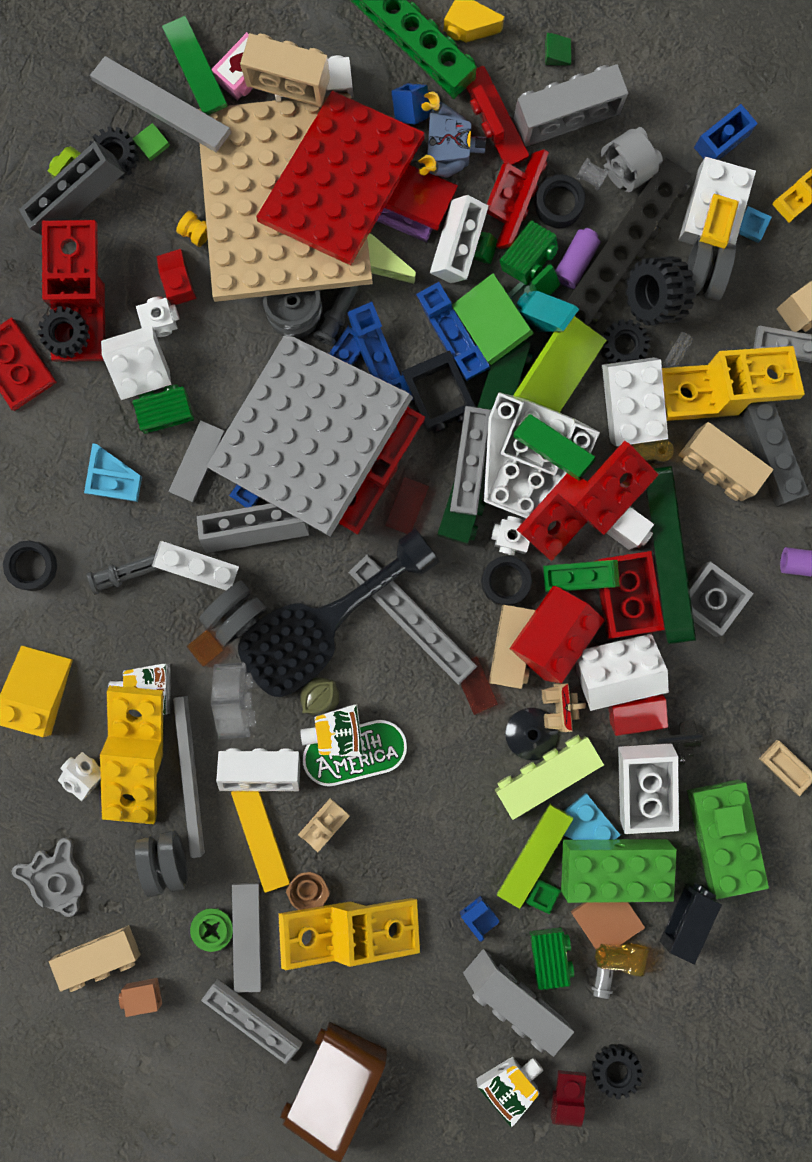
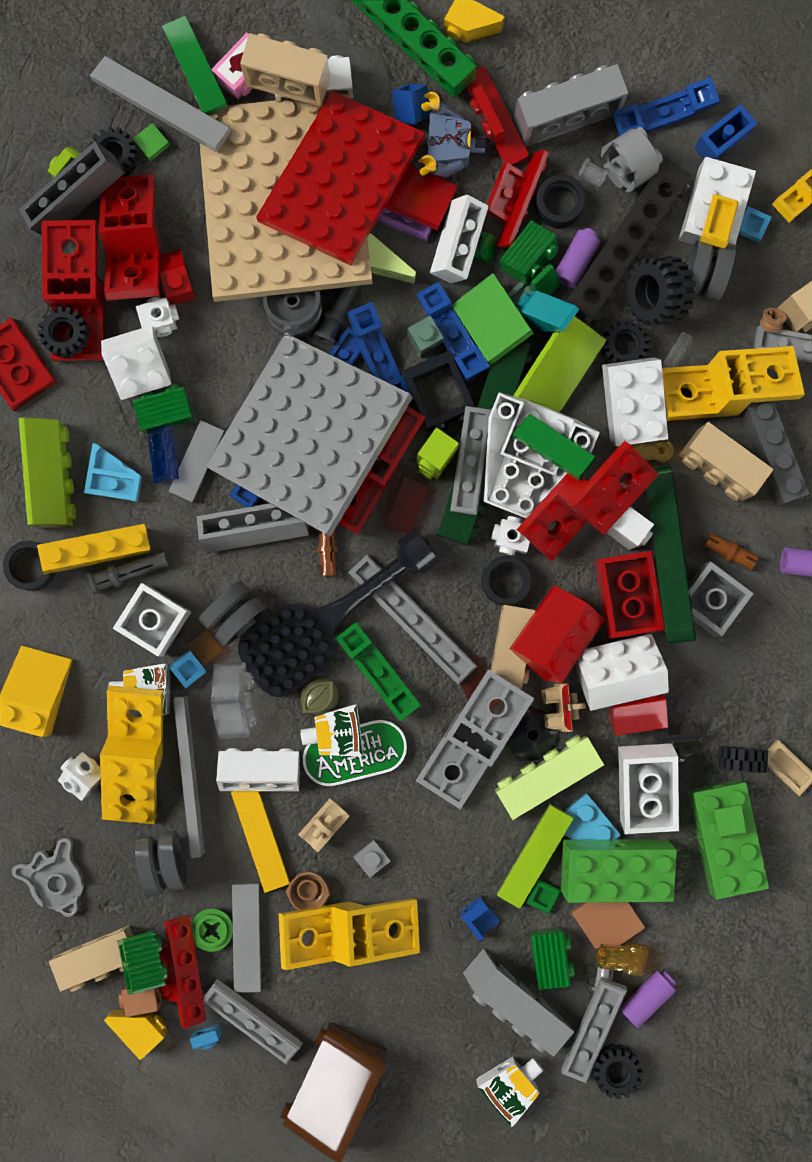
(46, 473): none -> lime slope
(93, 549): none -> yellow brick
(130, 238): none -> red bracket
(138, 1032): none -> yellow slope
(142, 962): none -> green brick
(152, 620): none -> white brick
(163, 455): none -> clear blue plate
(183, 976): none -> red bracket
(187, 669): none -> dark azure plate
(193, 228): yellow wheel -> none
(195, 565): white brick -> none
(206, 1037): none -> dark azure plate
(327, 554): none -> dark orange pin
(372, 858): none -> light grey plate
(378, 671): none -> green slope
(425, 336): none -> sand green brick
(436, 454): none -> lime brick
(474, 739): none -> light grey bracket
(557, 50): green slope -> none
(568, 1099): dark red brick -> none
(582, 575): green tile -> none
(593, 1029): none -> light grey tile
(648, 998): none -> medium lavender brick
(669, 109): none -> blue slope
(690, 922): black window -> none
(730, 551): none -> dark orange pin
(743, 759): none -> black tyre
(773, 320): none -> medium nougat bush

